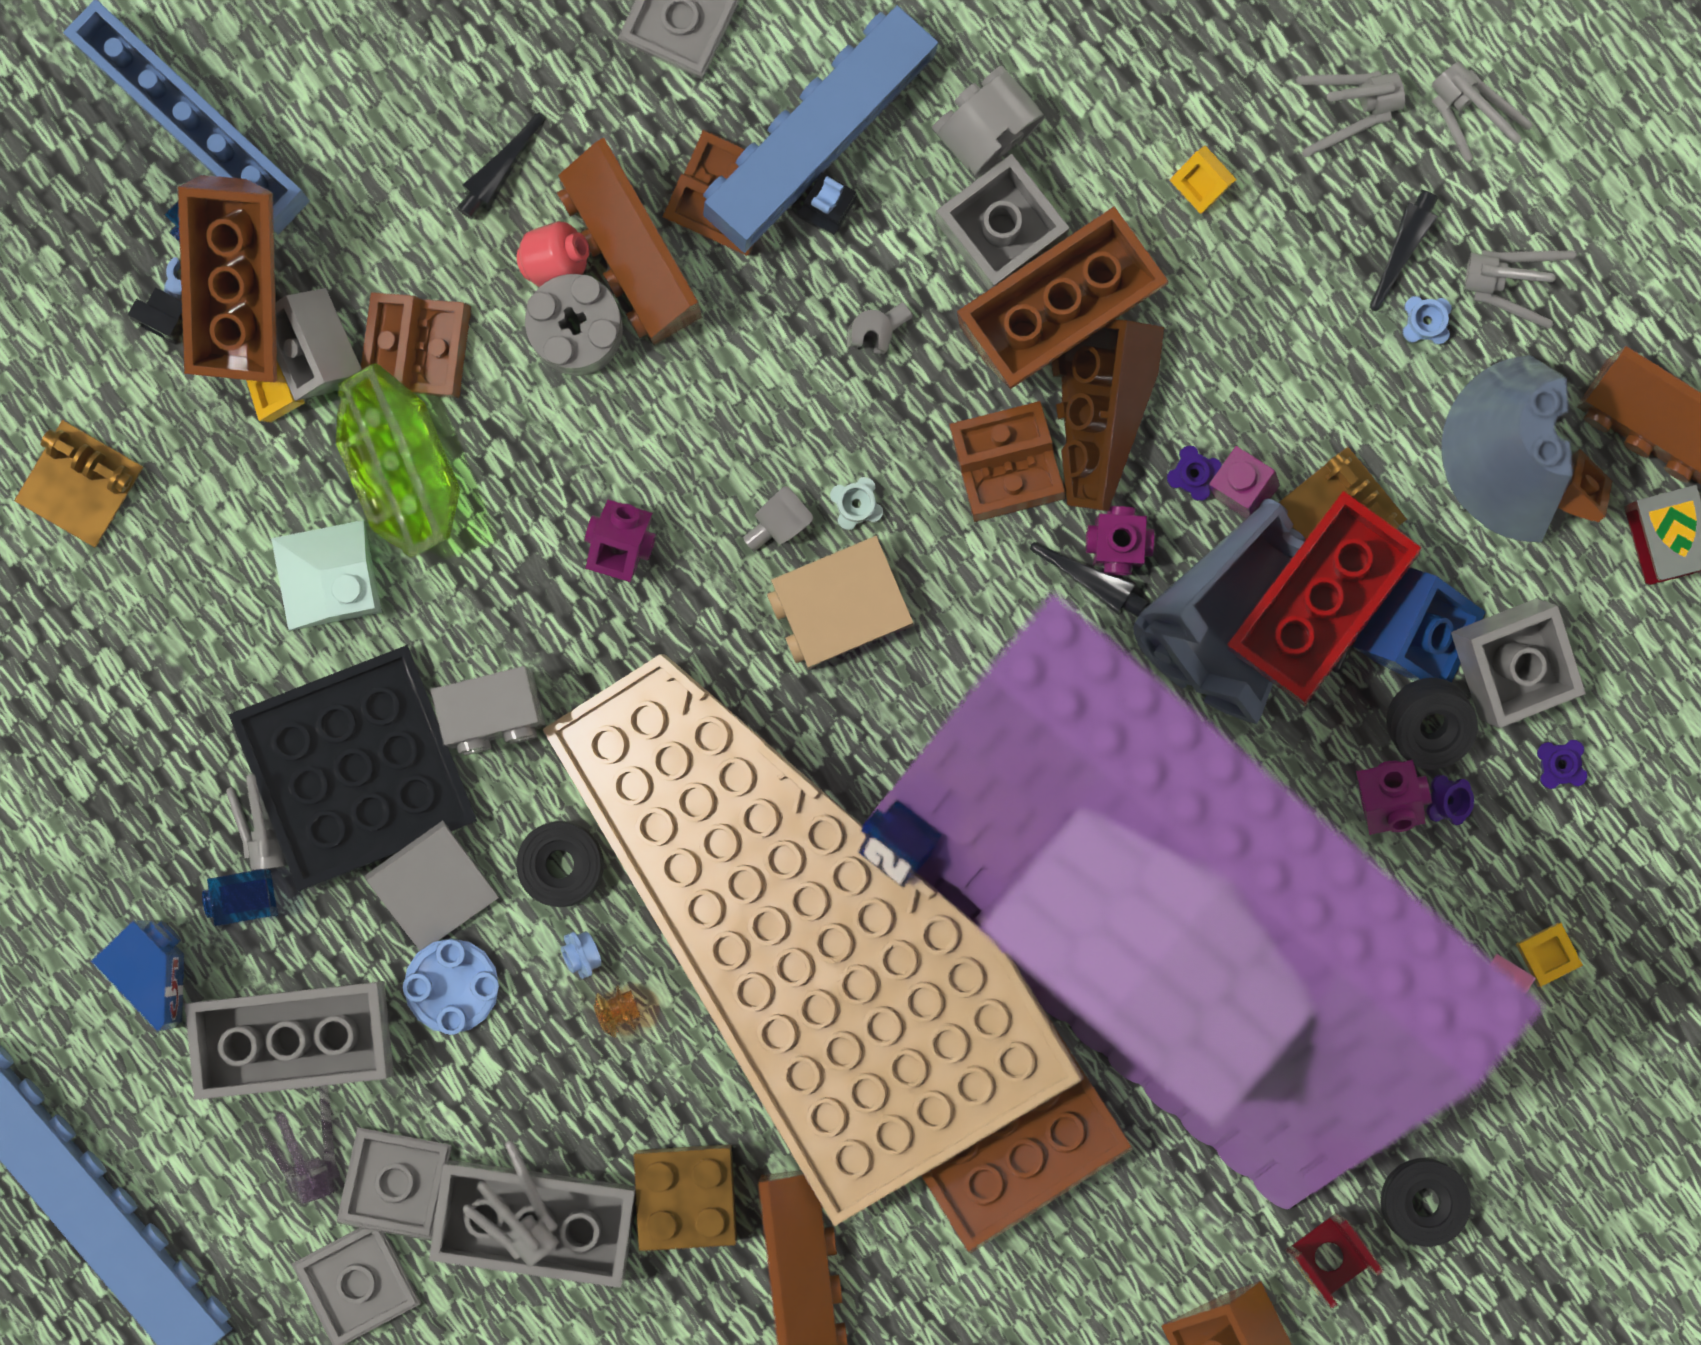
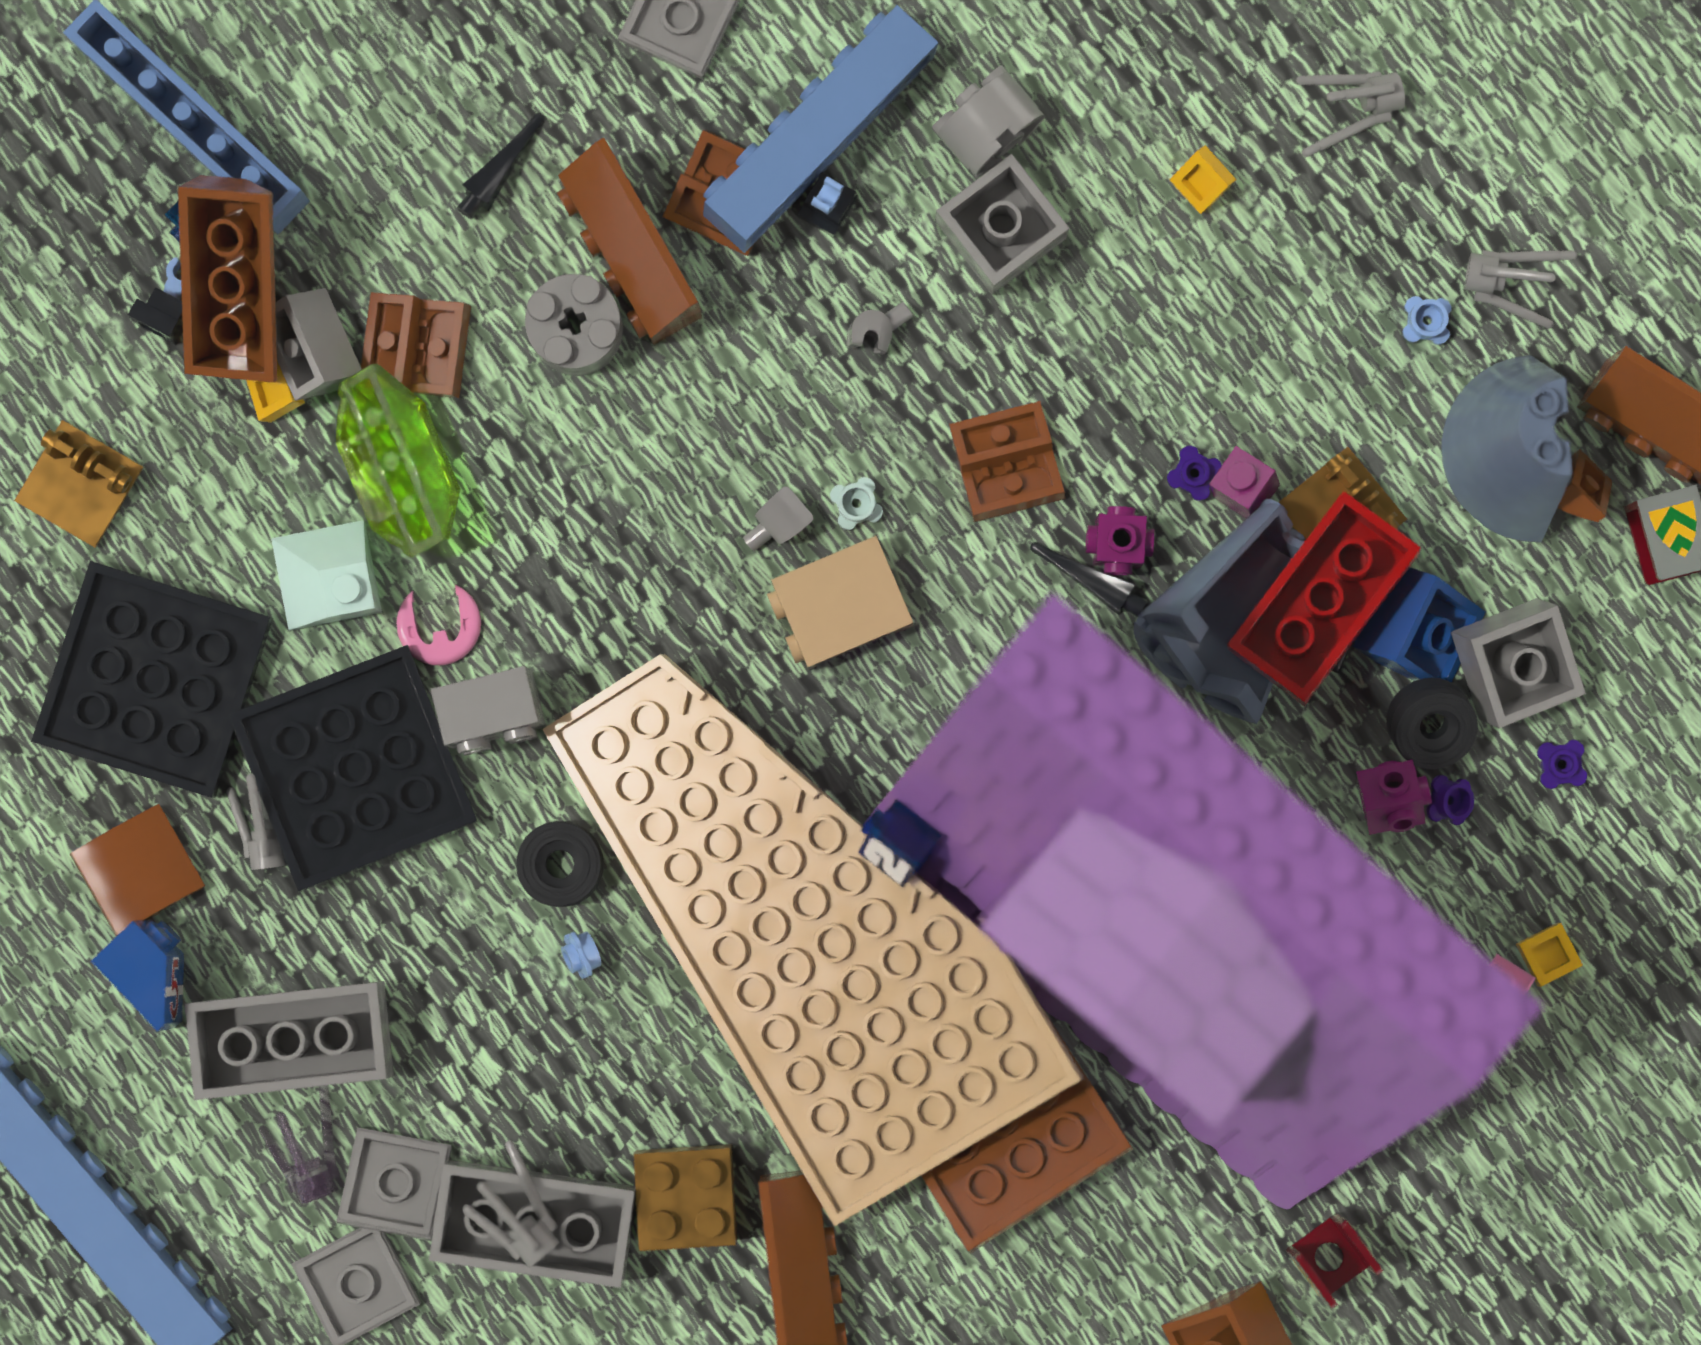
(137, 869): none -> dark orange slope
(151, 679): none -> black plate
(240, 897): clear blue brick -> none
(431, 886): light grey tile -> none
(441, 650): none -> bright pink head
(451, 986): light blue dish -> none
(552, 252): coral head -> none
(616, 1011): clear orange wheel -> none
(619, 540): magenta brick -> none
(1060, 298): dark orange slope -> none
(1103, 404): reddish brown wedge -> none
(1413, 227): black piece -> none
(1450, 1214): black tyre -> none
(1461, 88): light grey plant -> none

